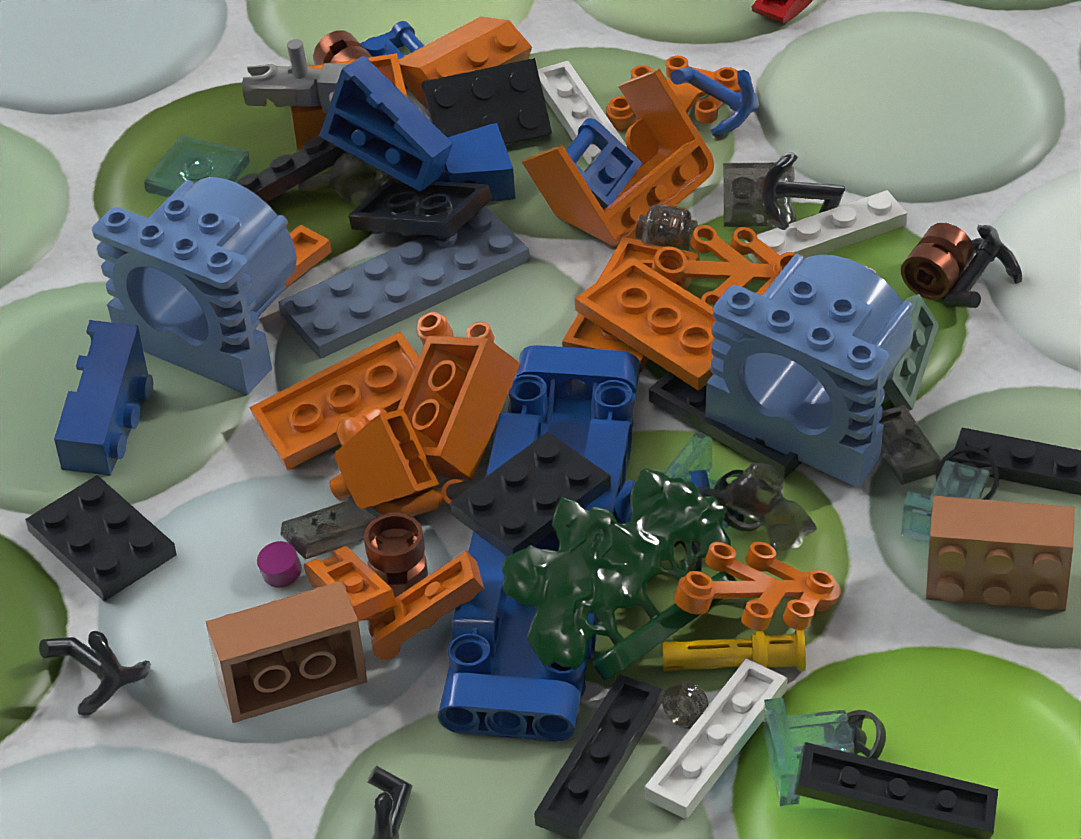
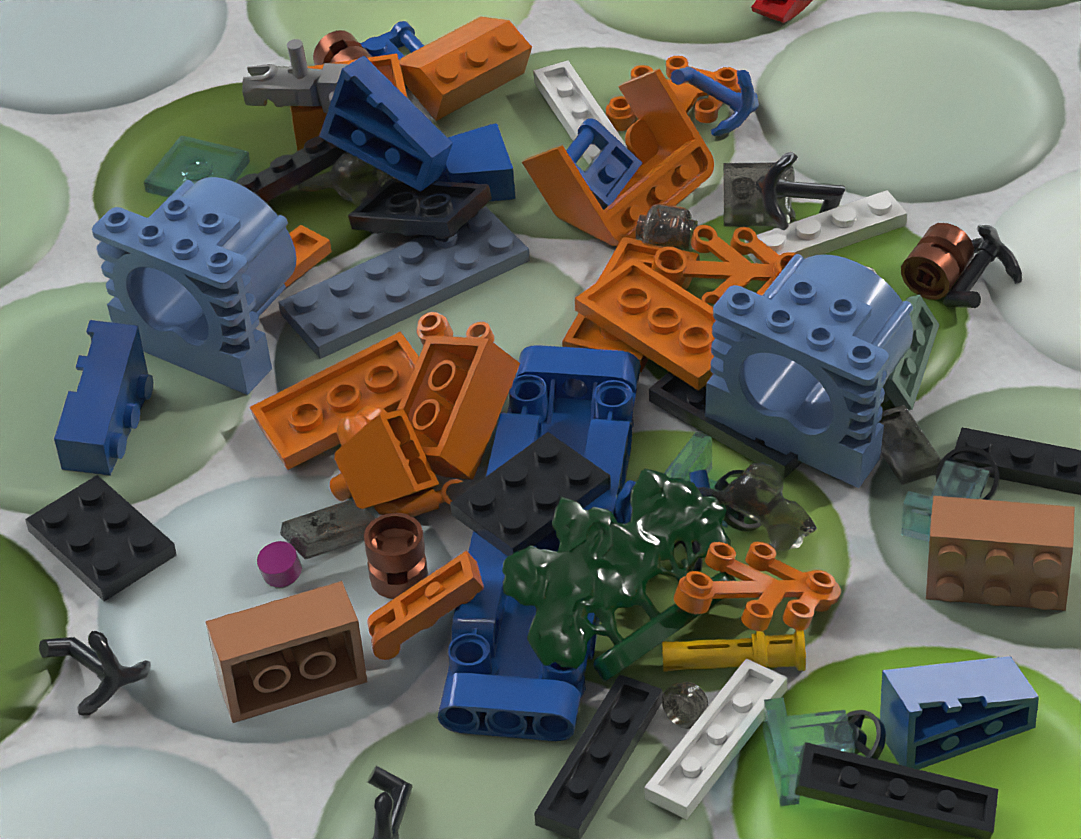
(364, 587): orange plate -> none
(487, 96): black plate -> none
(954, 708): none -> blue wedge

